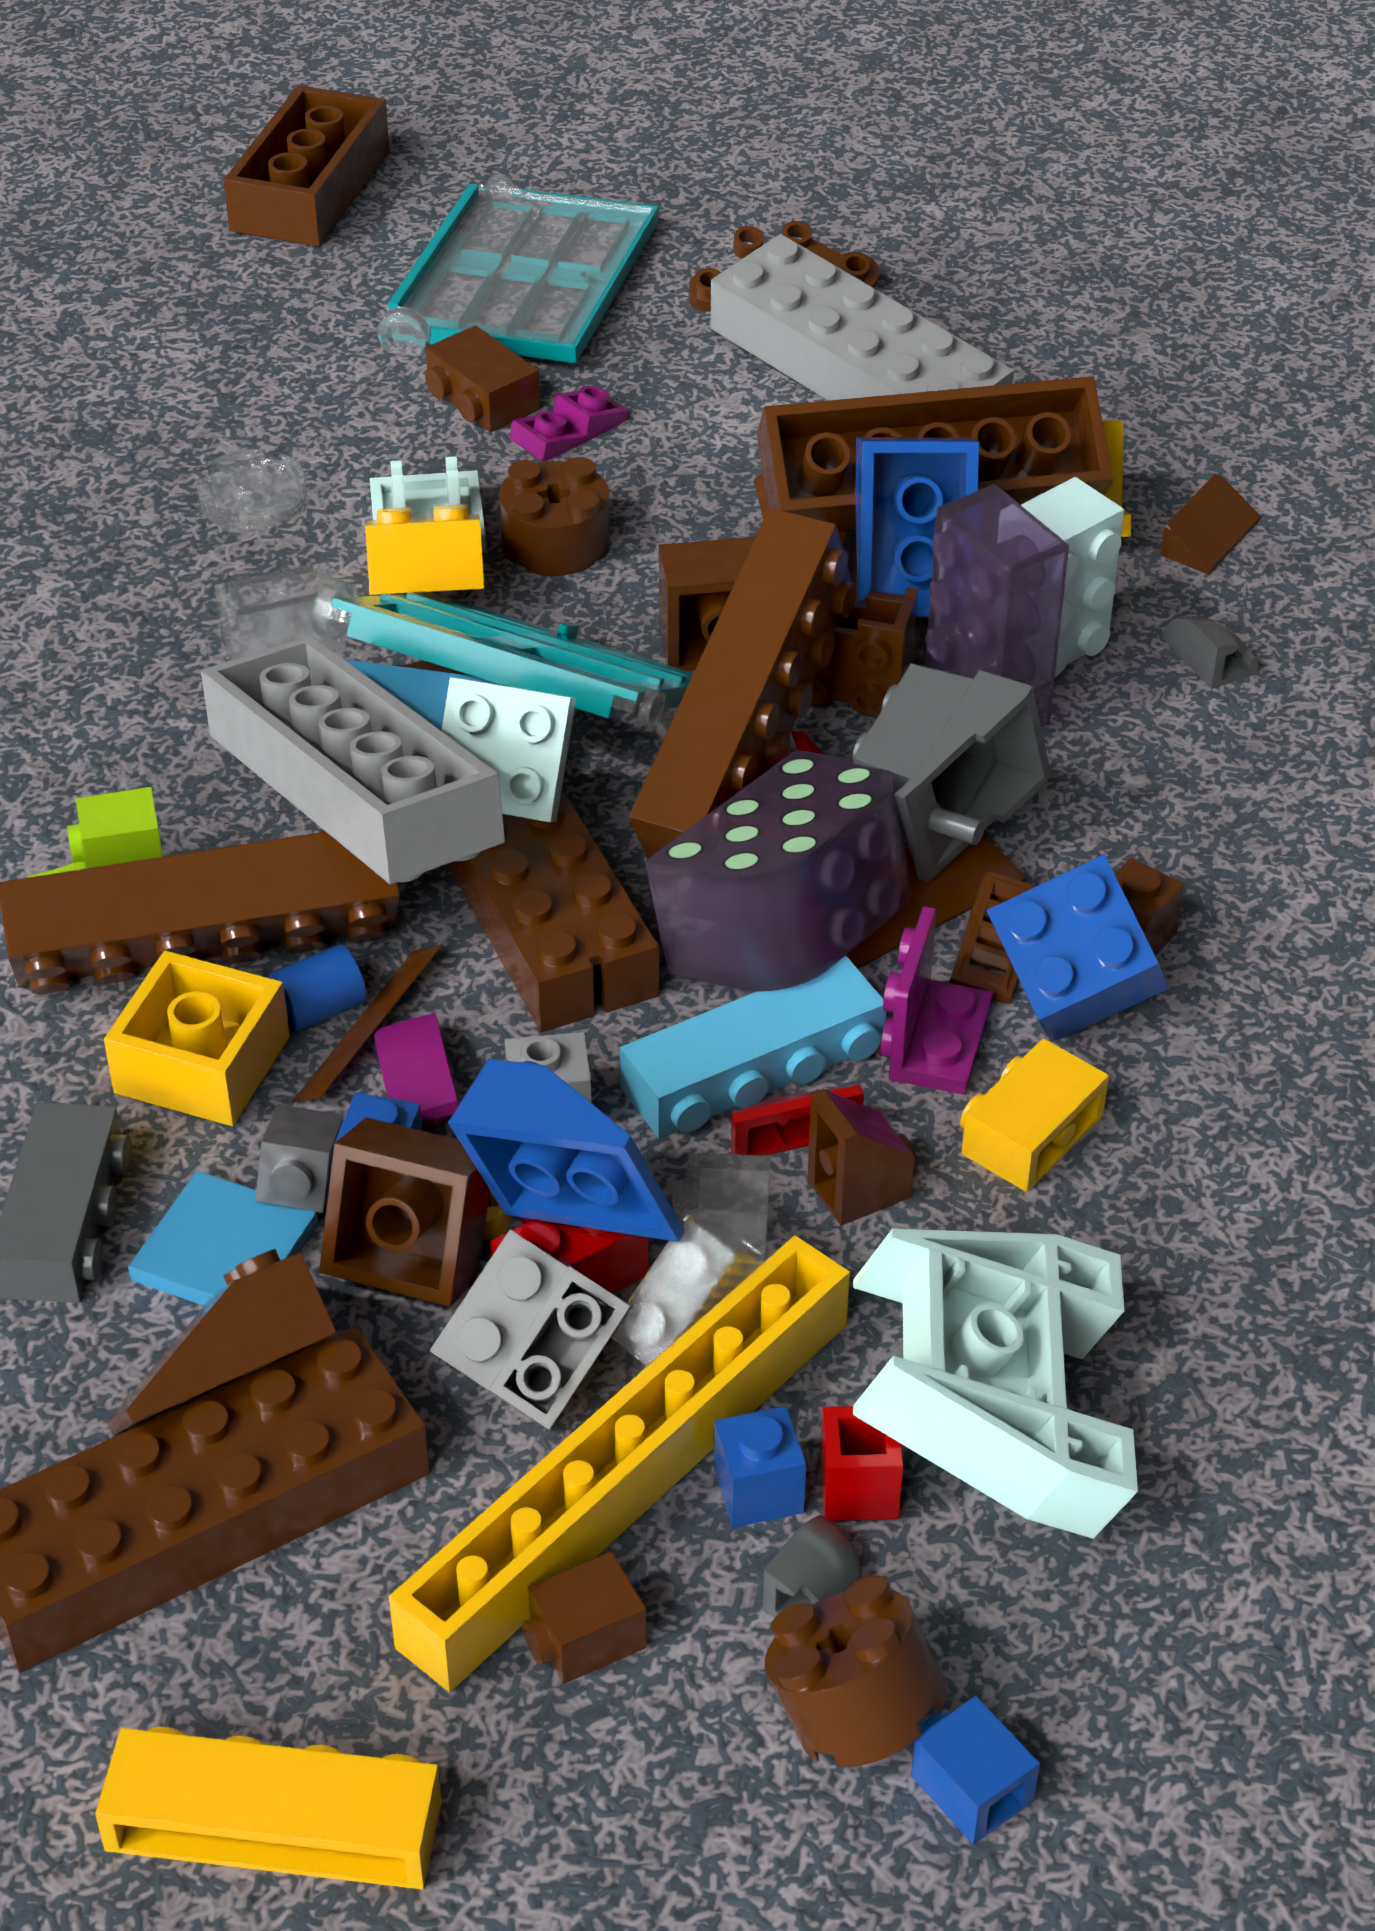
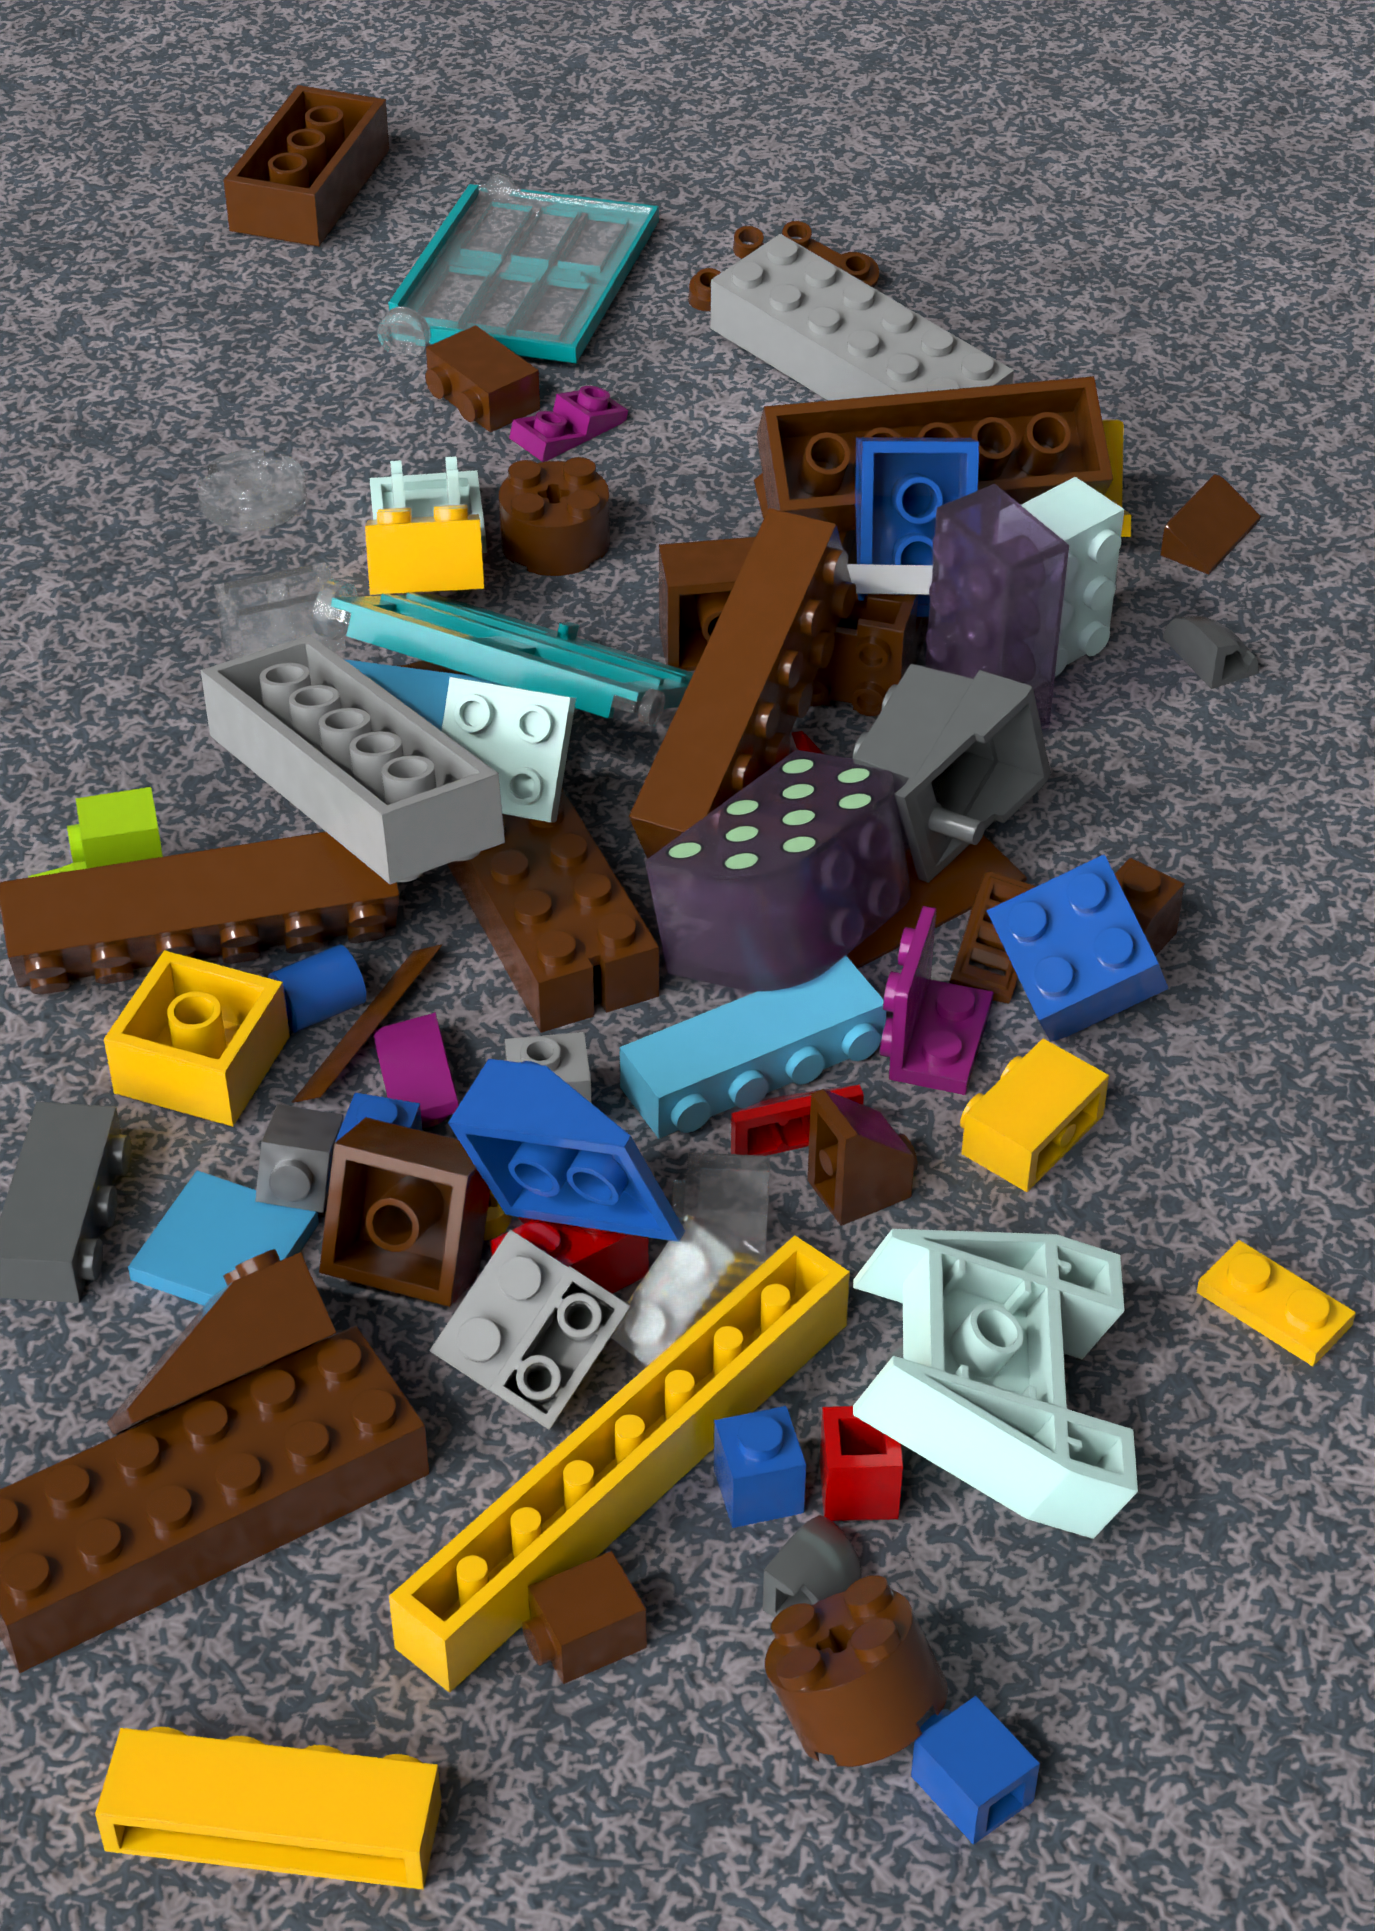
(891, 578): none -> white sticker
(1276, 1302): none -> yellow plate

